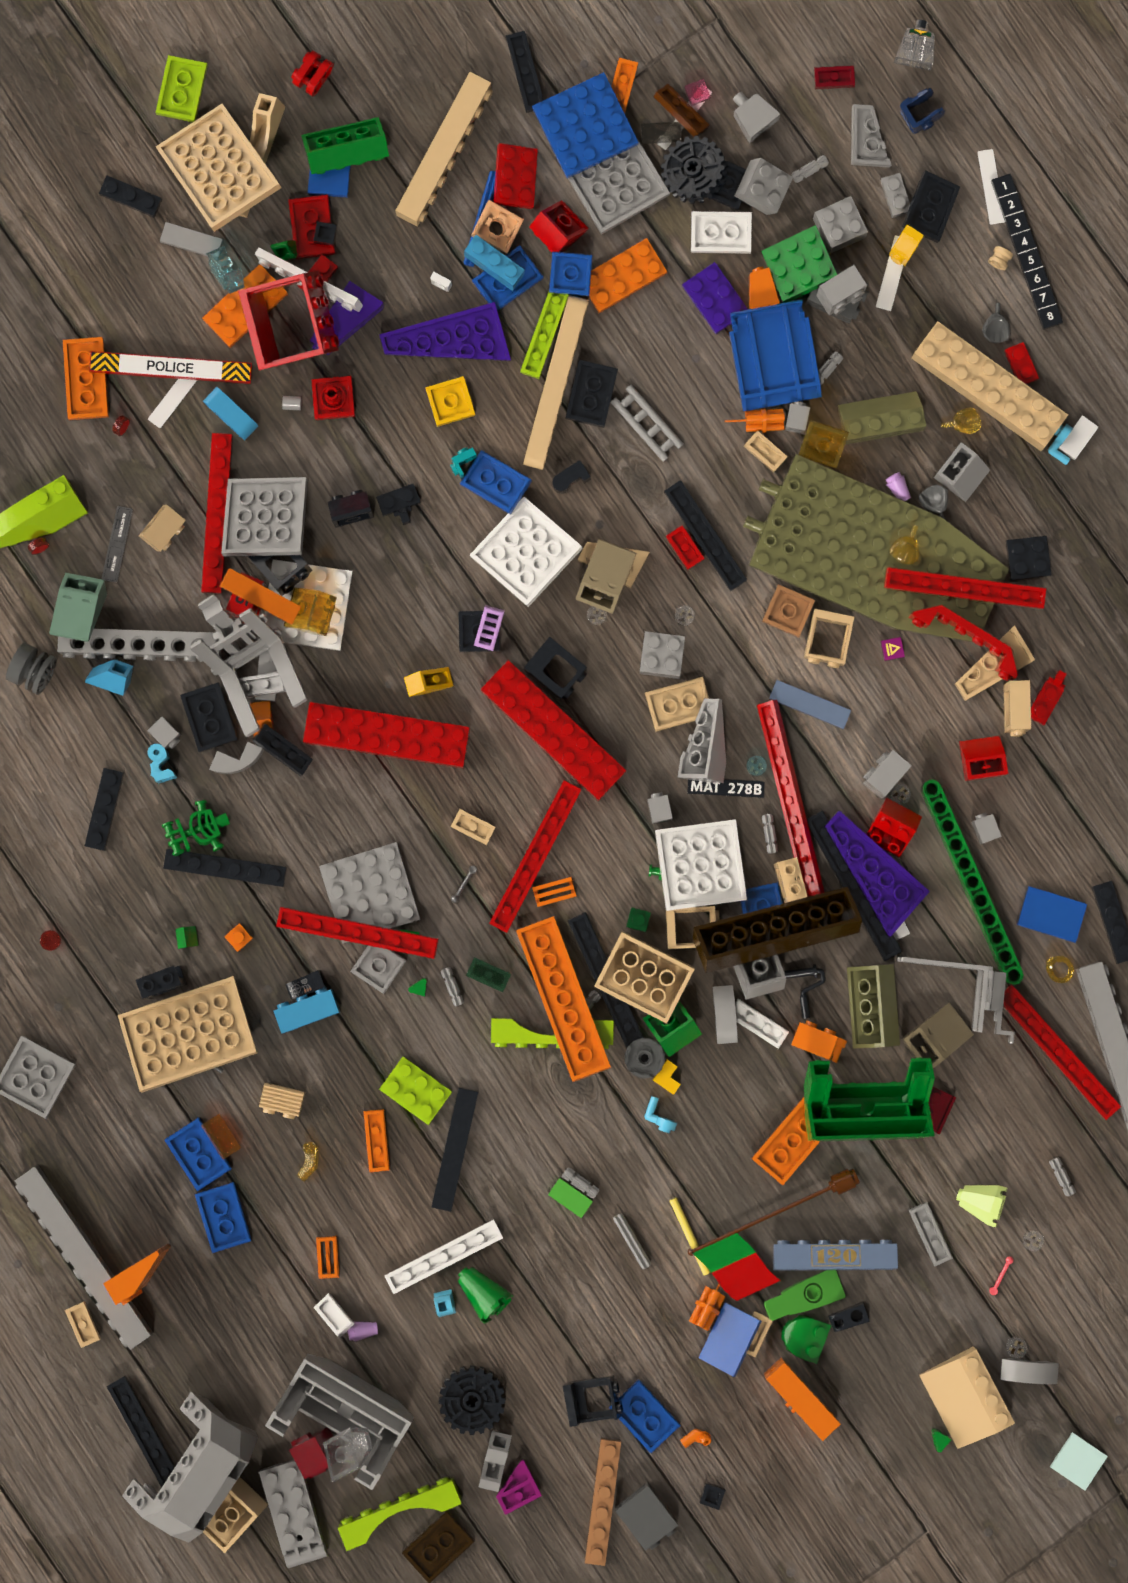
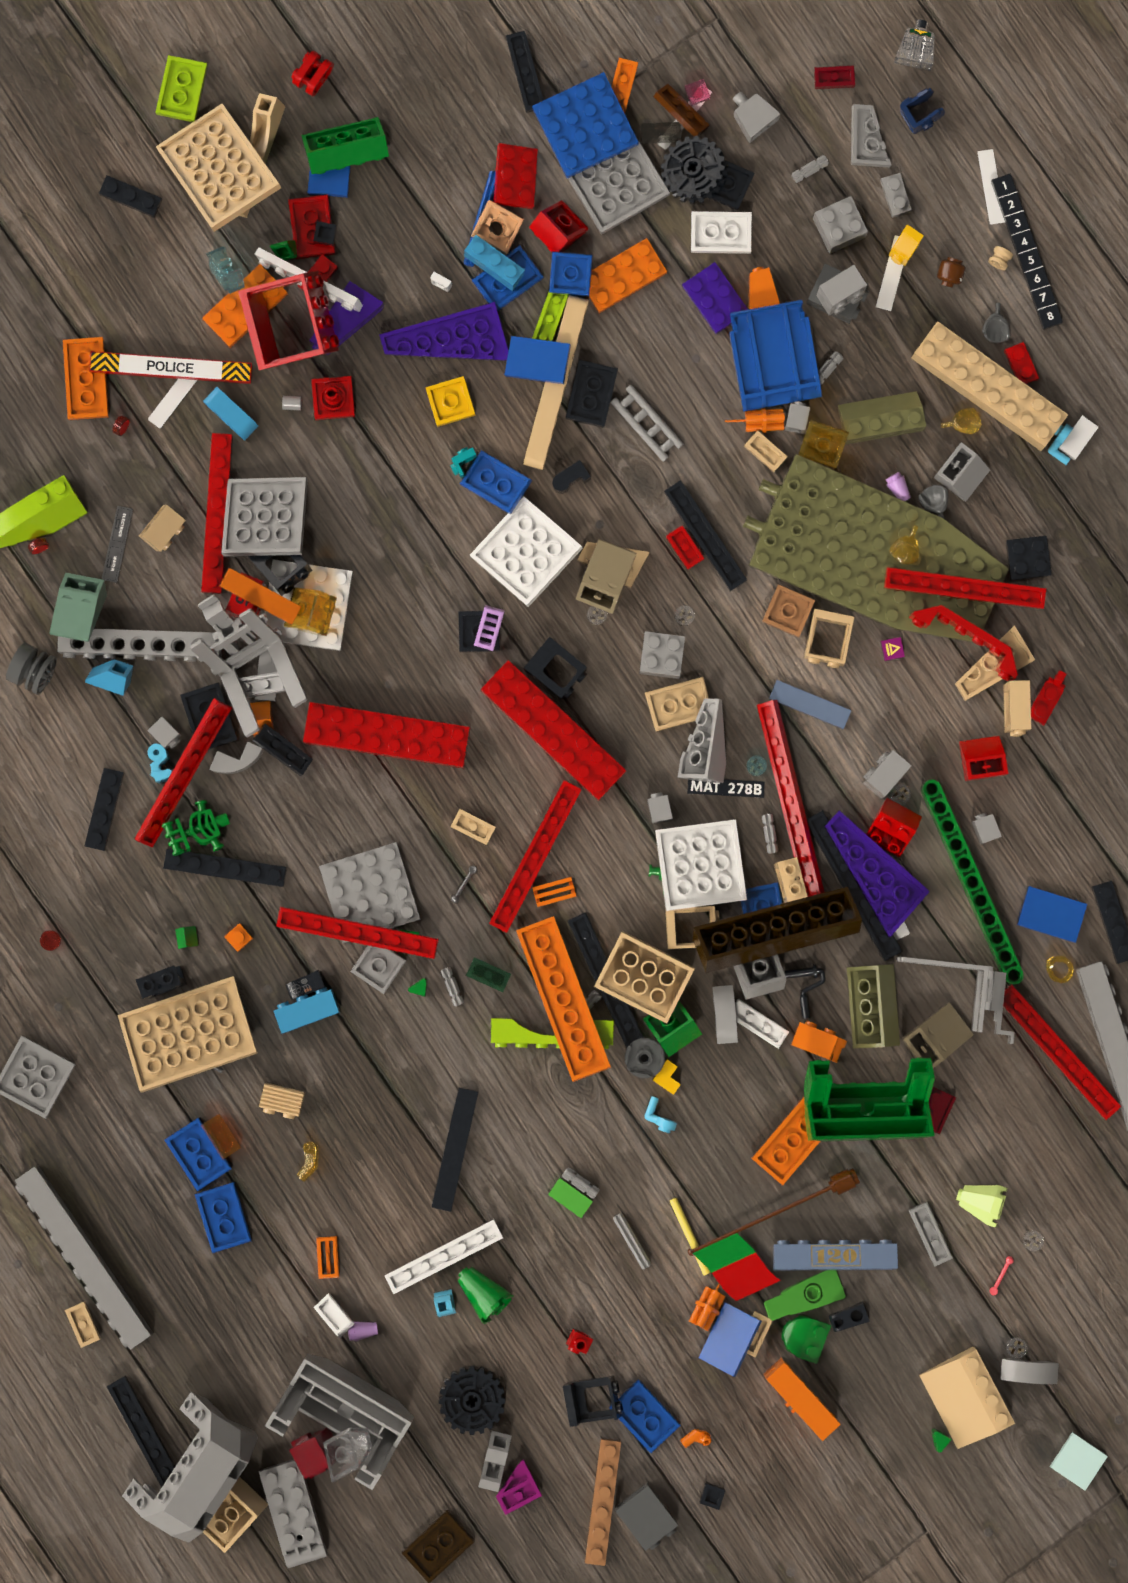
(129, 1283): orange slope -> none
(183, 772): none -> red tile
(189, 239): light grey tile -> none
(350, 508): black slope -> none
(376, 1140): orange tile -> none
(399, 502): black hinge -> none
(415, 1090): lime plate -> none
(428, 681): yellow slope -> none
(438, 1497): lime arch -> none
(443, 149): tan brick -> none
(537, 360): none -> blue tile
(579, 1342): none -> red plate
(638, 919): dark green brick -> none
(763, 186): light grey brick -> none
(799, 264): green plate -> none
(931, 206): black plate -> none
(951, 272): none -> reddish brown head
(1062, 1176): light grey axle -> none

